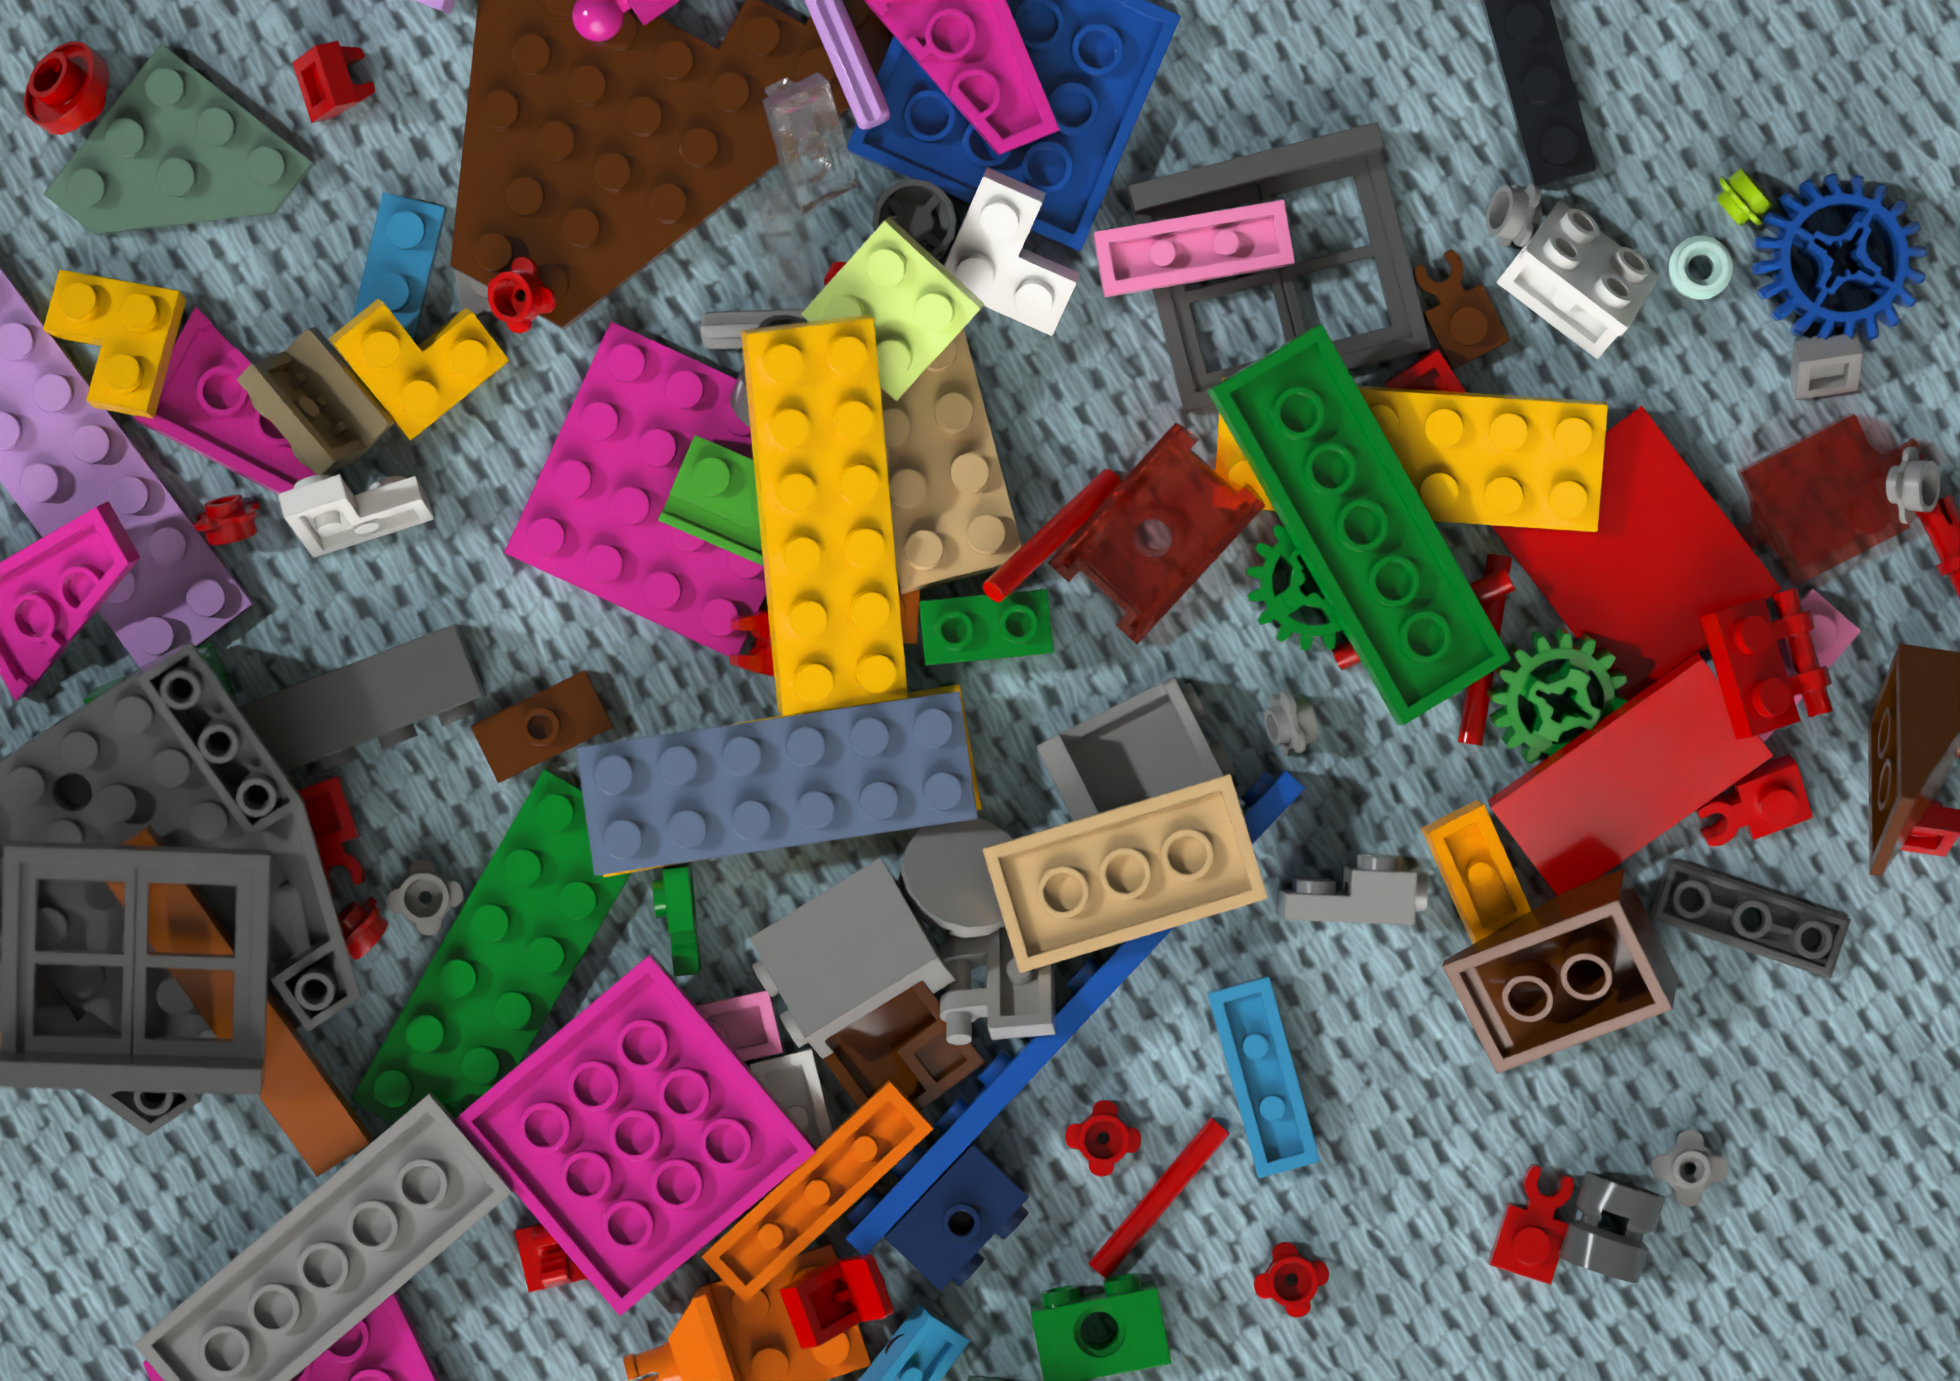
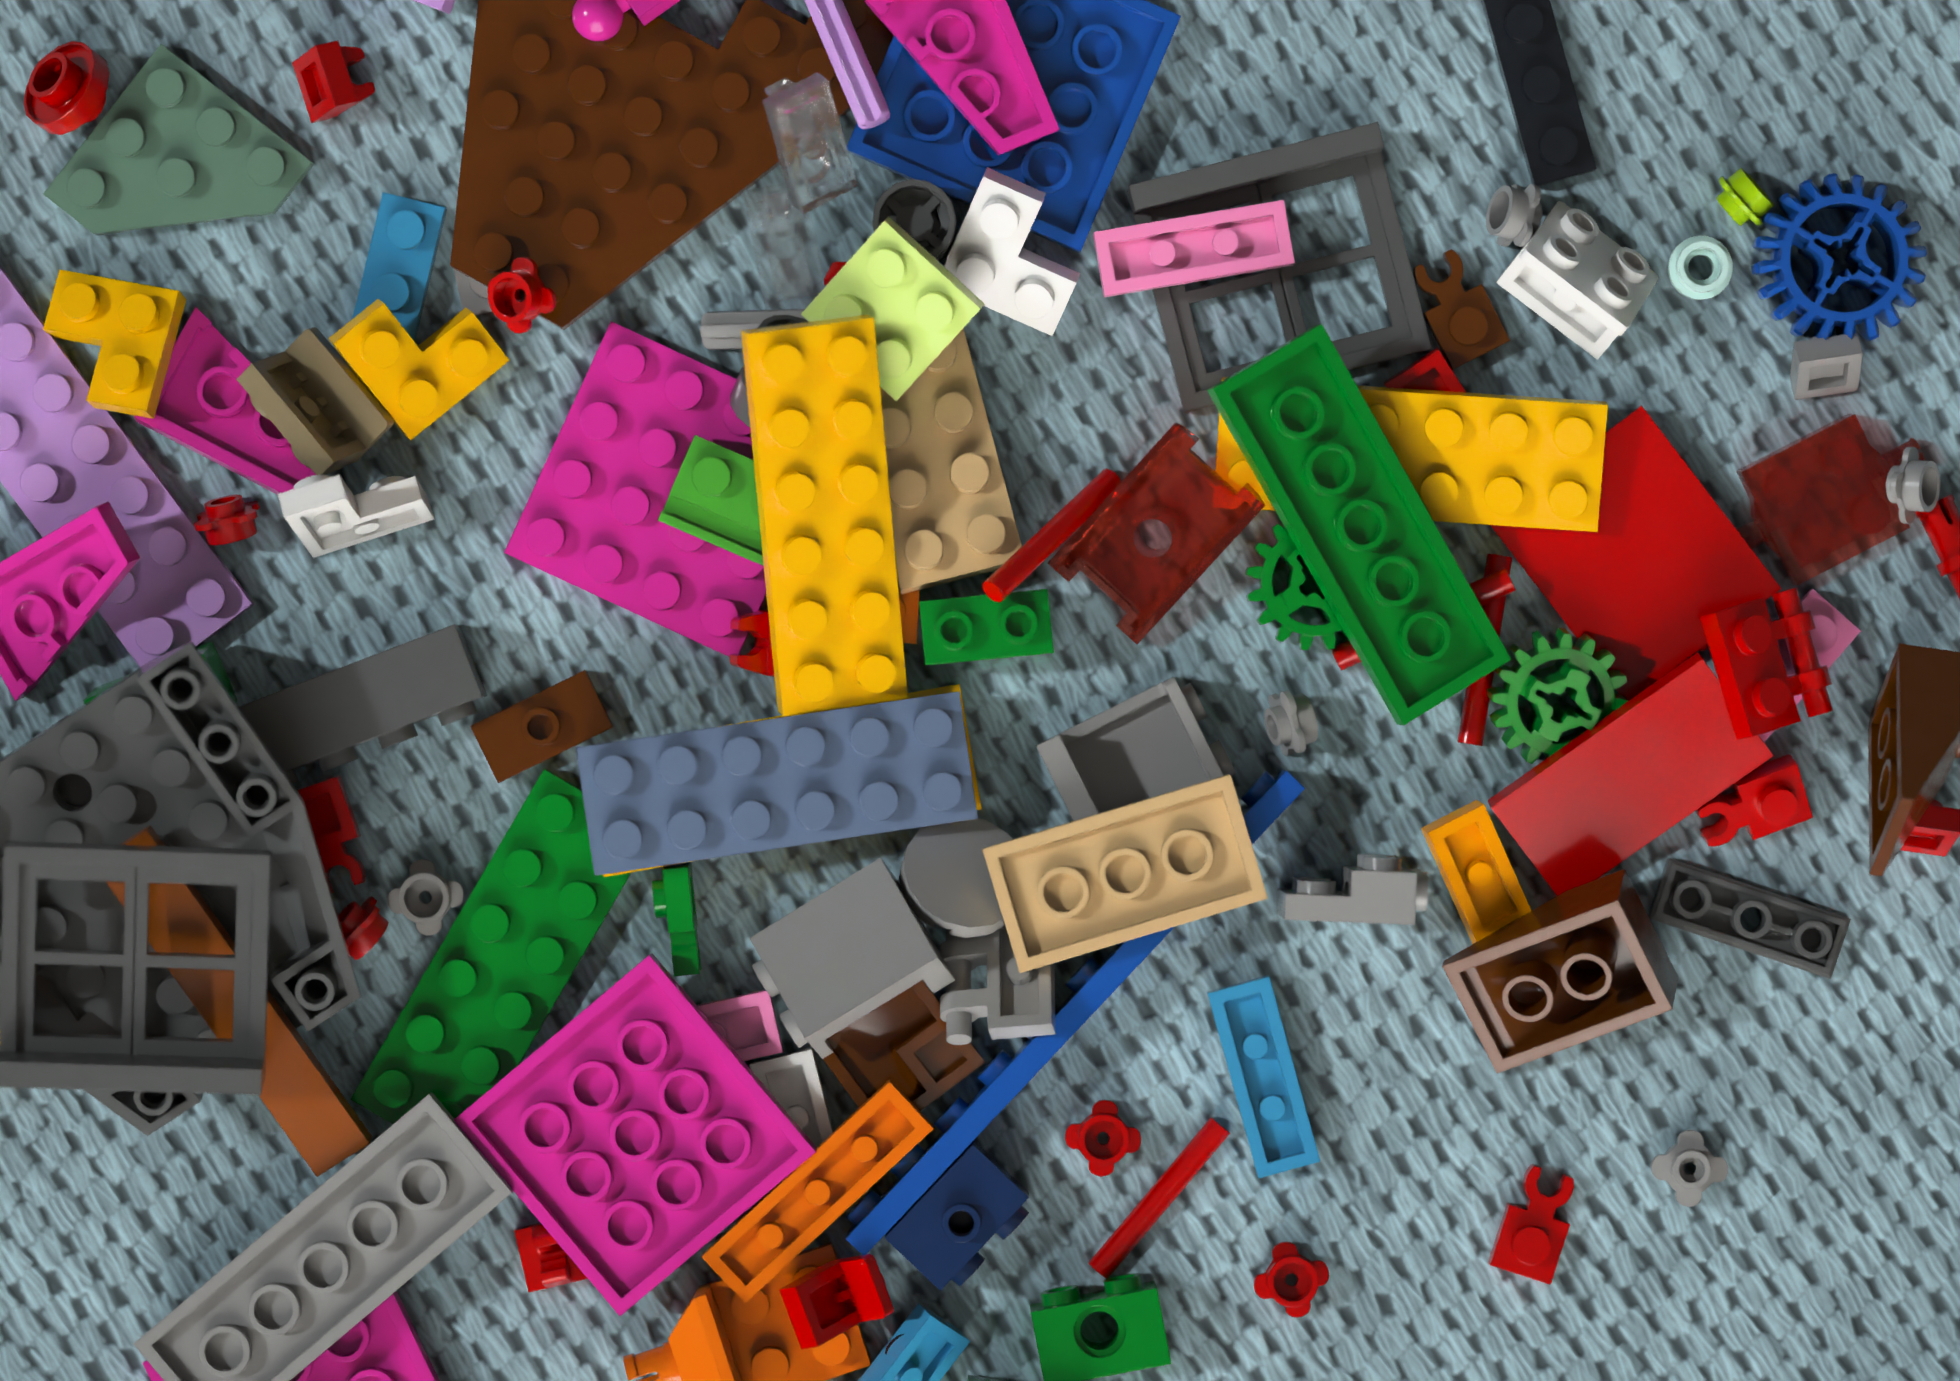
(1605, 1248): dark grey wheel -> none

